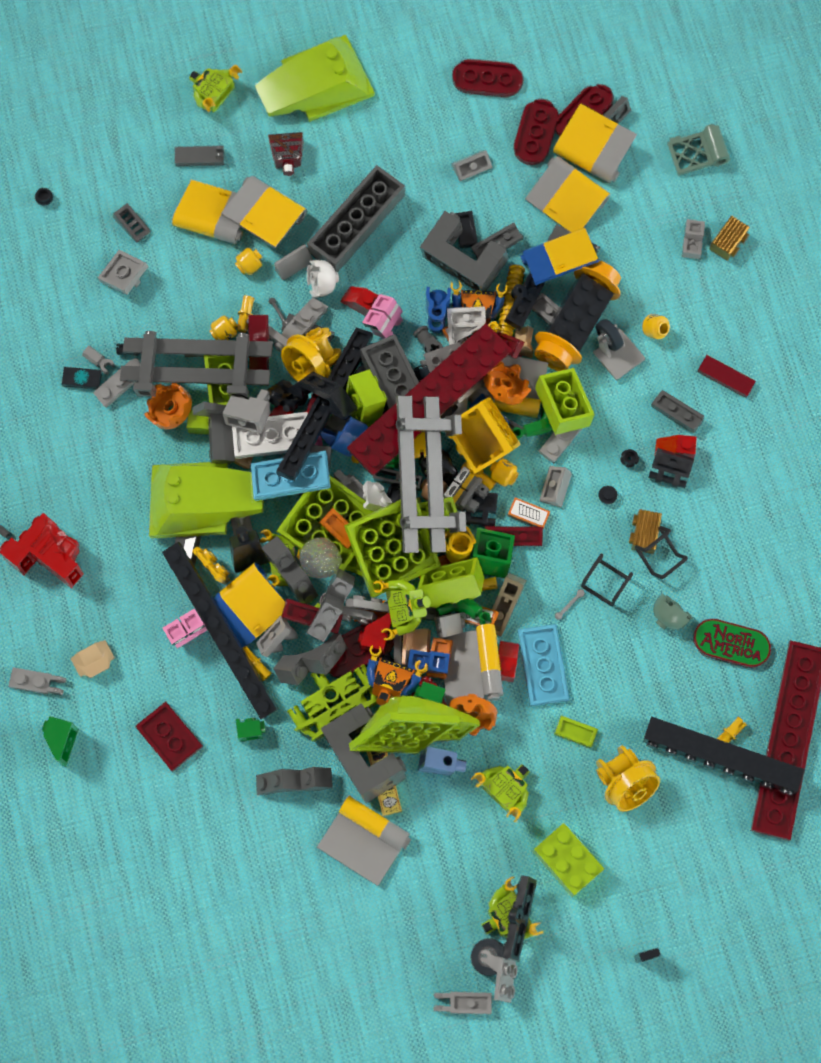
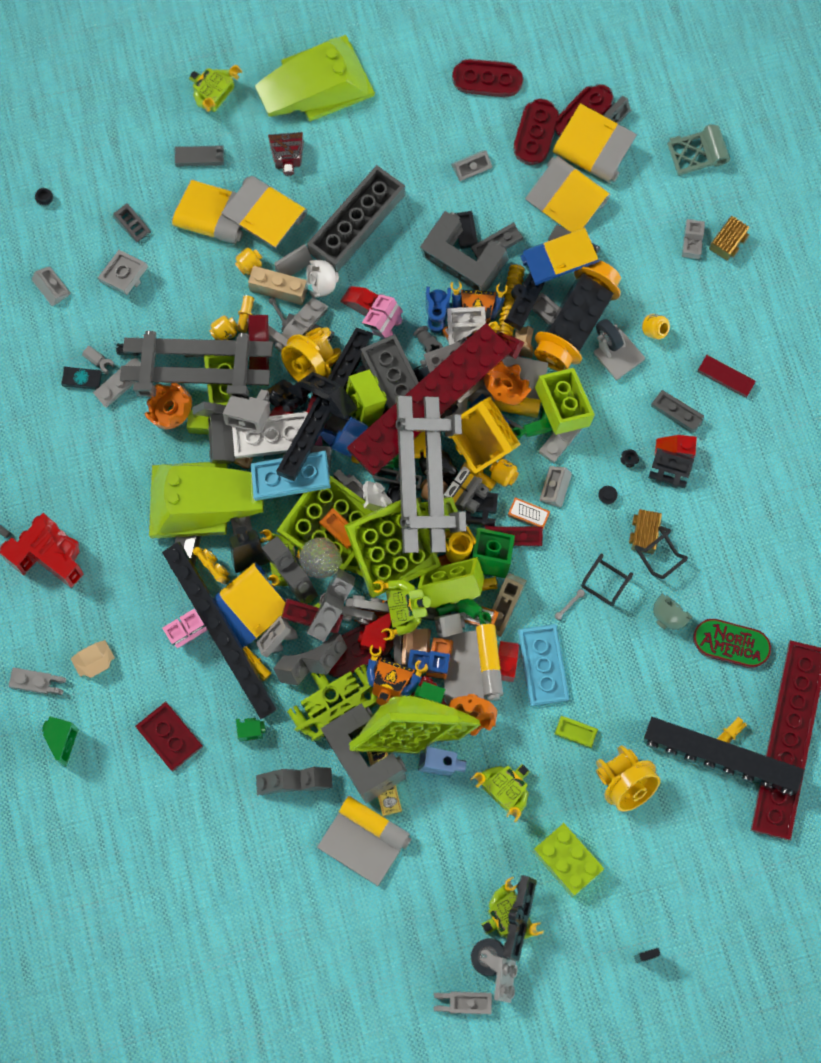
(50, 285): none -> light grey slope
(278, 285): none -> tan brick

